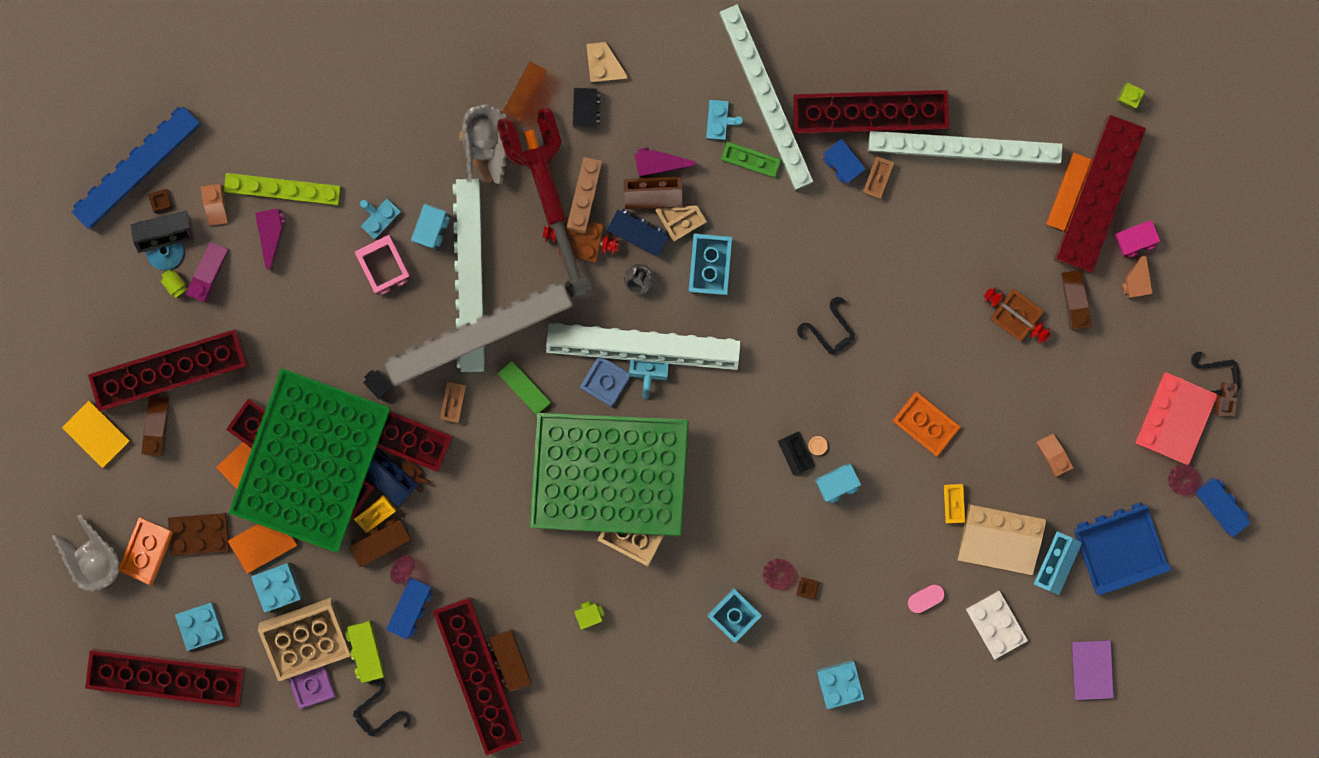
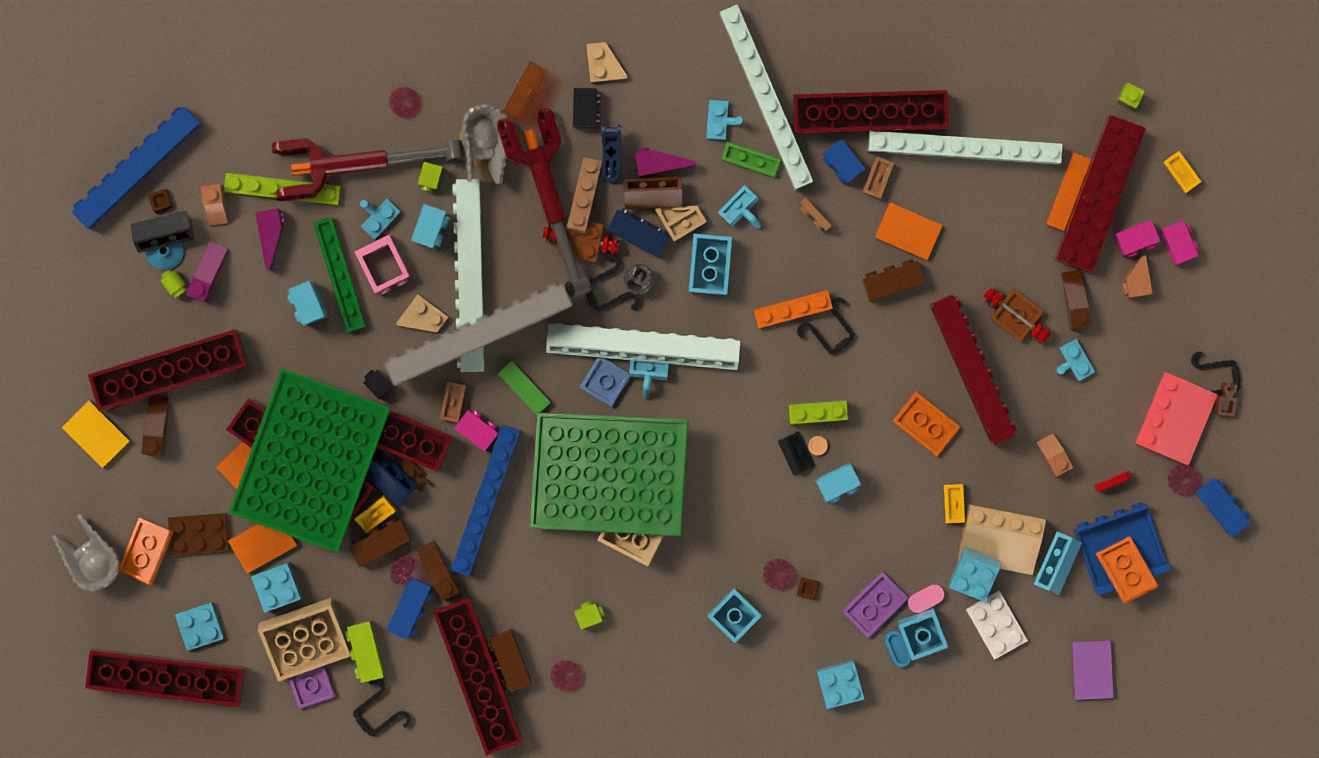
(307, 303): none -> medium azure brick
(323, 166): none -> dark red piece
(339, 274): none -> green plate
(413, 100): none -> clear pink gear
(422, 316): none -> tan wing
(430, 177): none -> lime brick
(438, 571): none -> reddish brown slope
(477, 430): none -> dark pink brick
(485, 500): none -> blue brick
(561, 683): none -> clear pink gear
(591, 298): none -> black piece
(611, 165): none -> dark blue piece
(739, 206): none -> medium azure plate
(793, 309): none -> orange plate
(817, 412): none -> lime brick
(819, 221): none -> medium nougat plate
(875, 604): none -> medium lavender tile
(893, 280): none -> reddish brown brick
(897, 648): none -> dark azure tile
(908, 231): none -> orange tile
(922, 634): none -> medium azure brick
(973, 370): none -> dark red brick
(974, 574): none -> medium azure brick
(1075, 360): none -> medium azure plate
(1112, 481): none -> red tile
(1127, 570): none -> orange tile
(1179, 242): none -> dark pink brick
(1181, 172): none -> yellow plate

